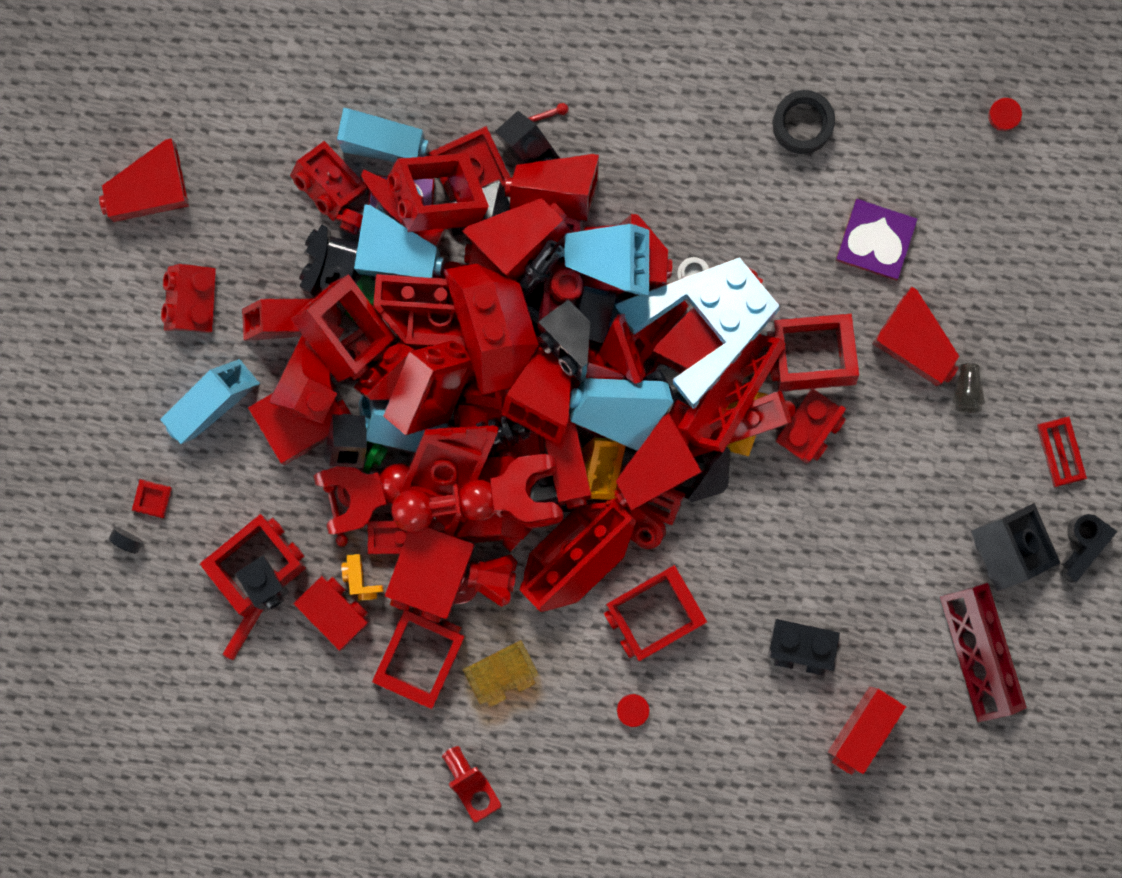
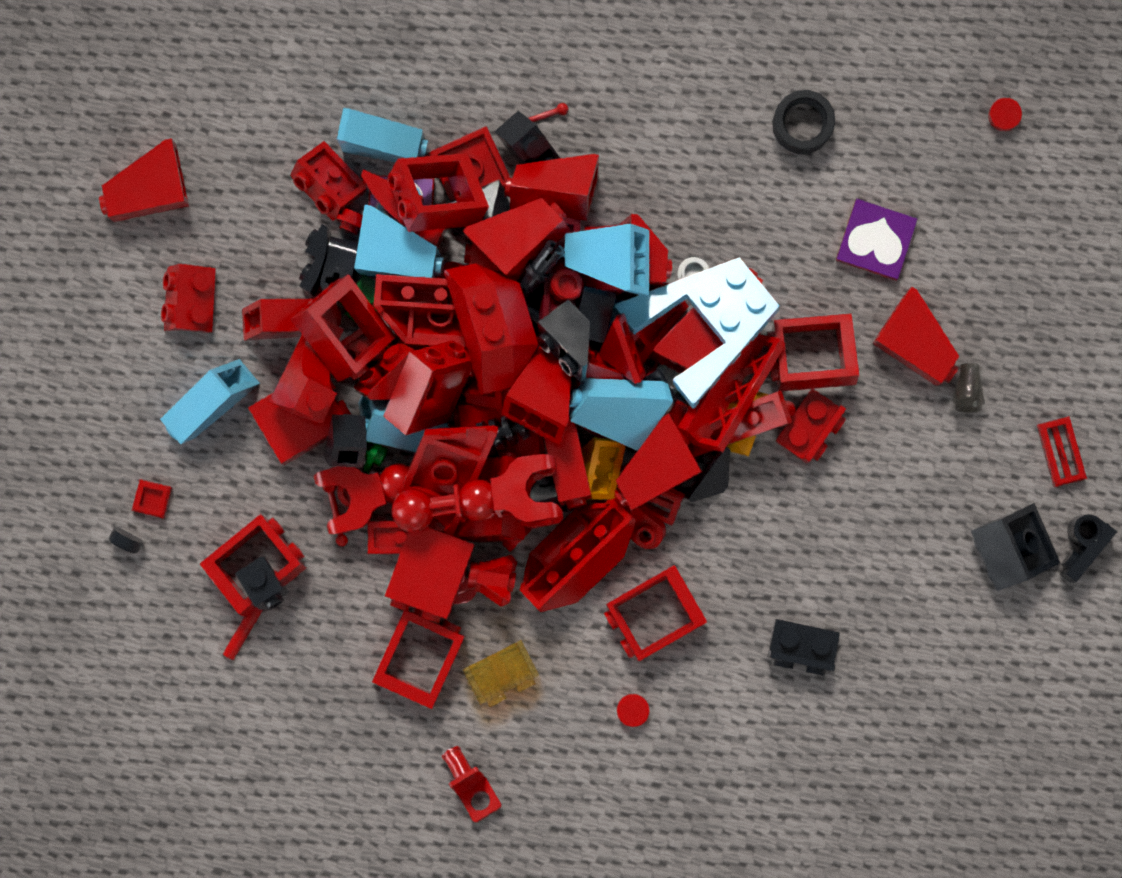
(332, 612): red brick -> none
(353, 573): light orange bracket -> none
(865, 731): red brick -> none
(993, 649): dark red fence -> none

